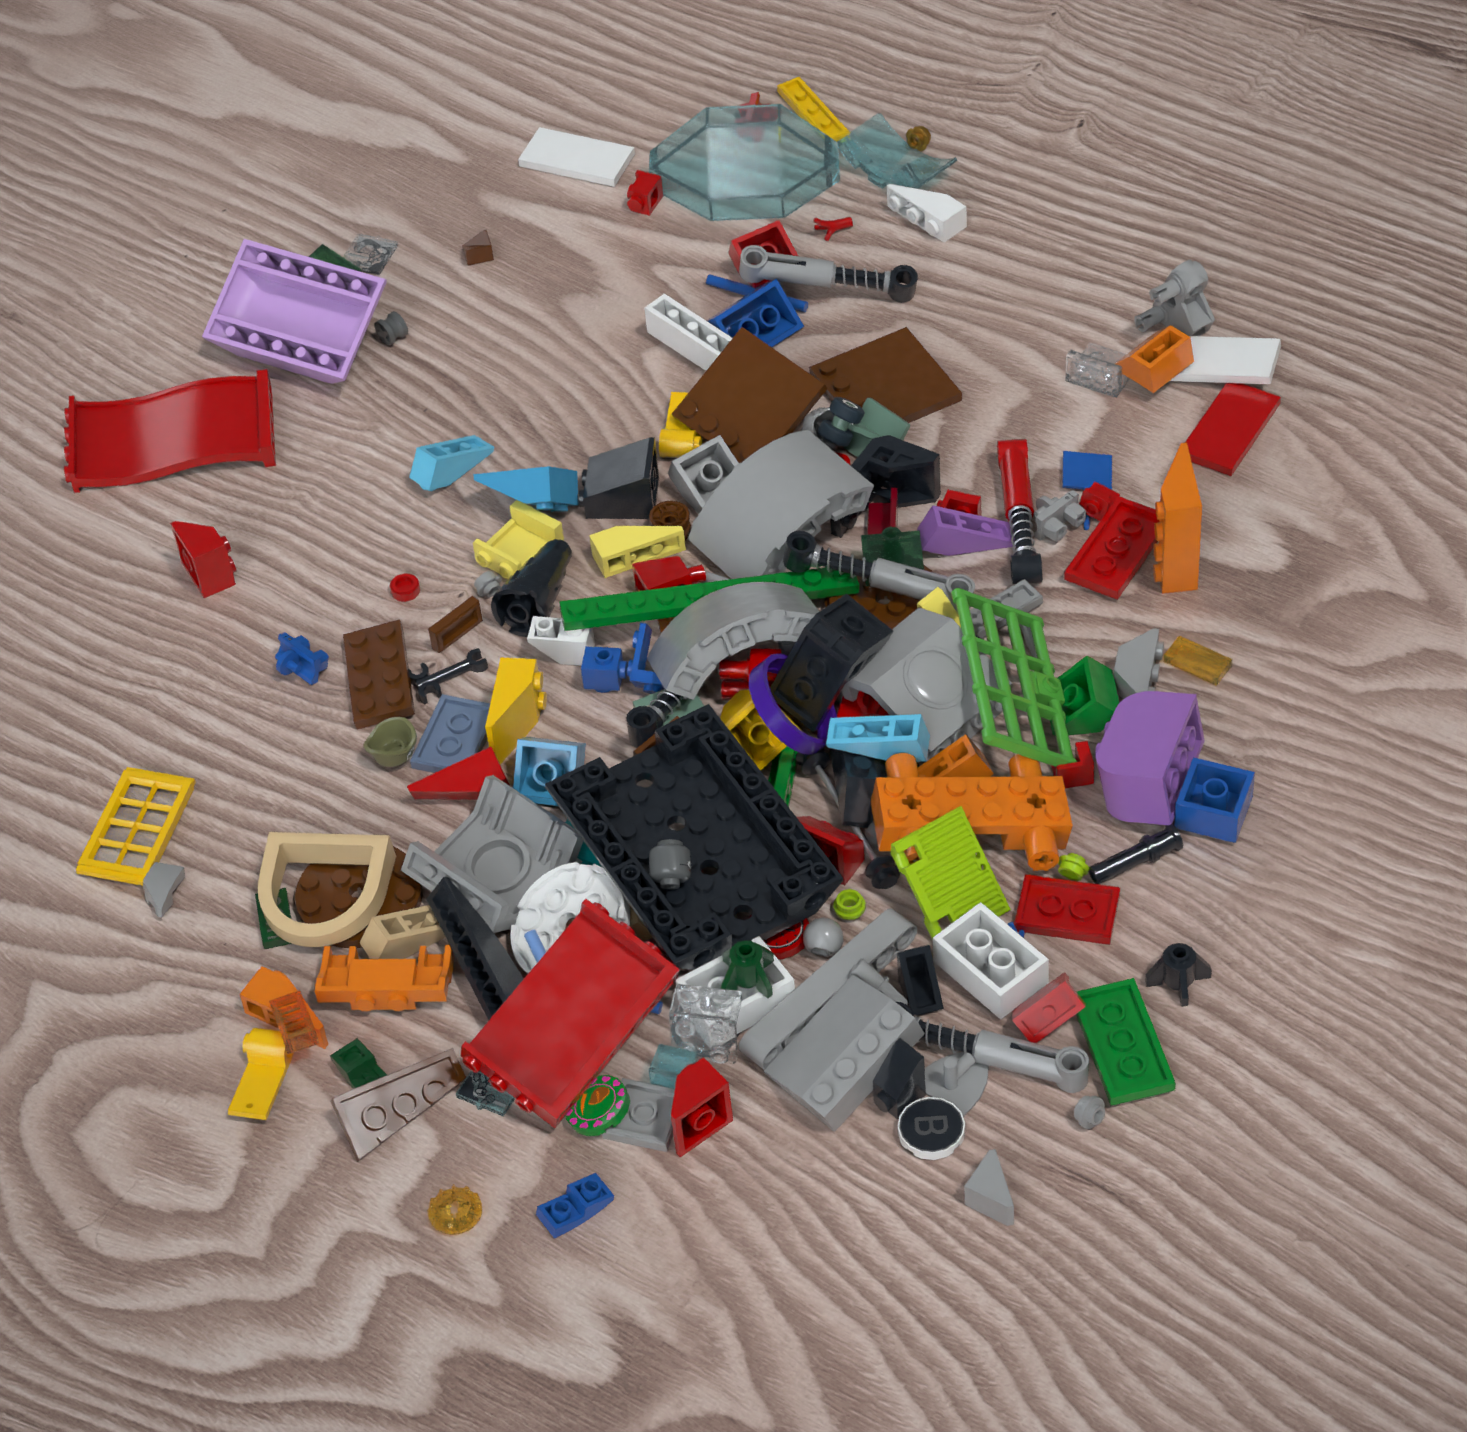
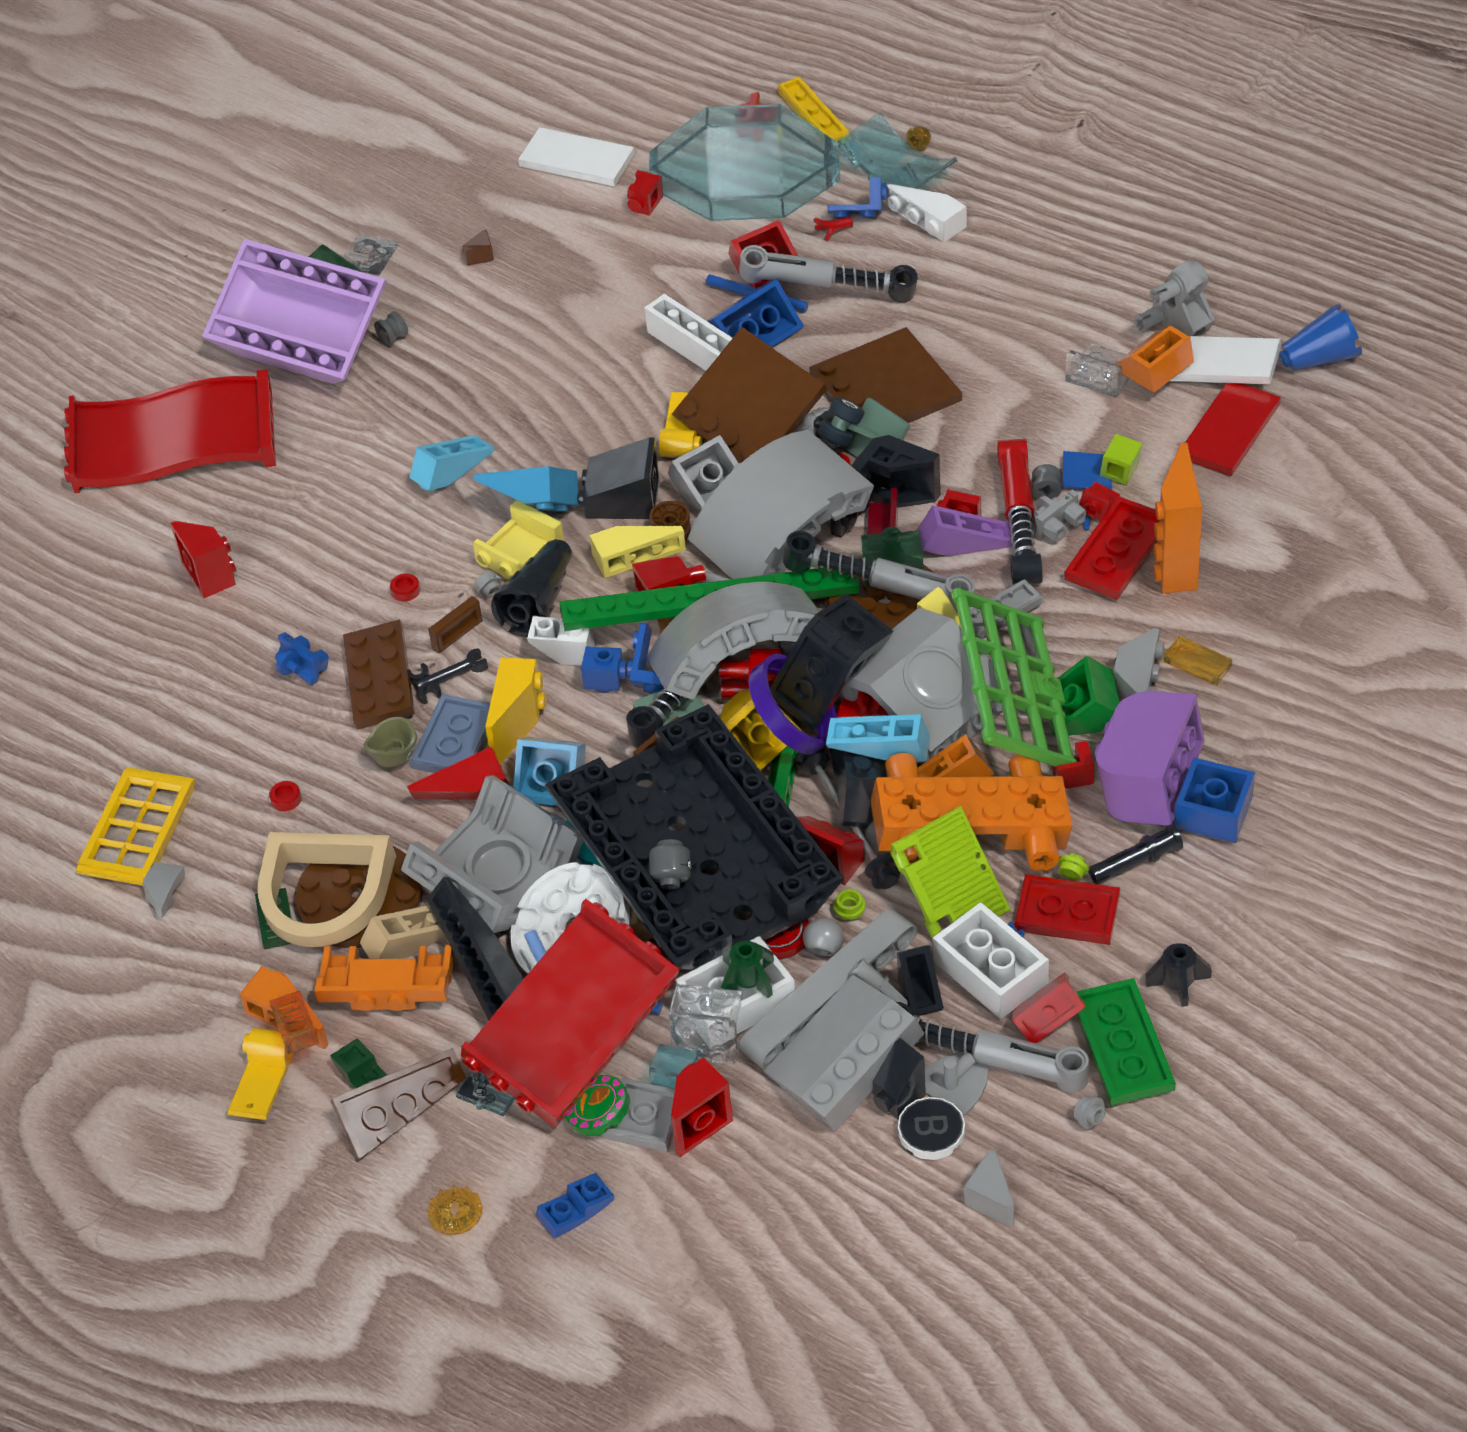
(285, 795): none -> red tile
(877, 193): none -> blue bracket
(1046, 481): none -> dark grey wheel
(1121, 459): none -> lime brick
(1322, 341): none -> blue cone

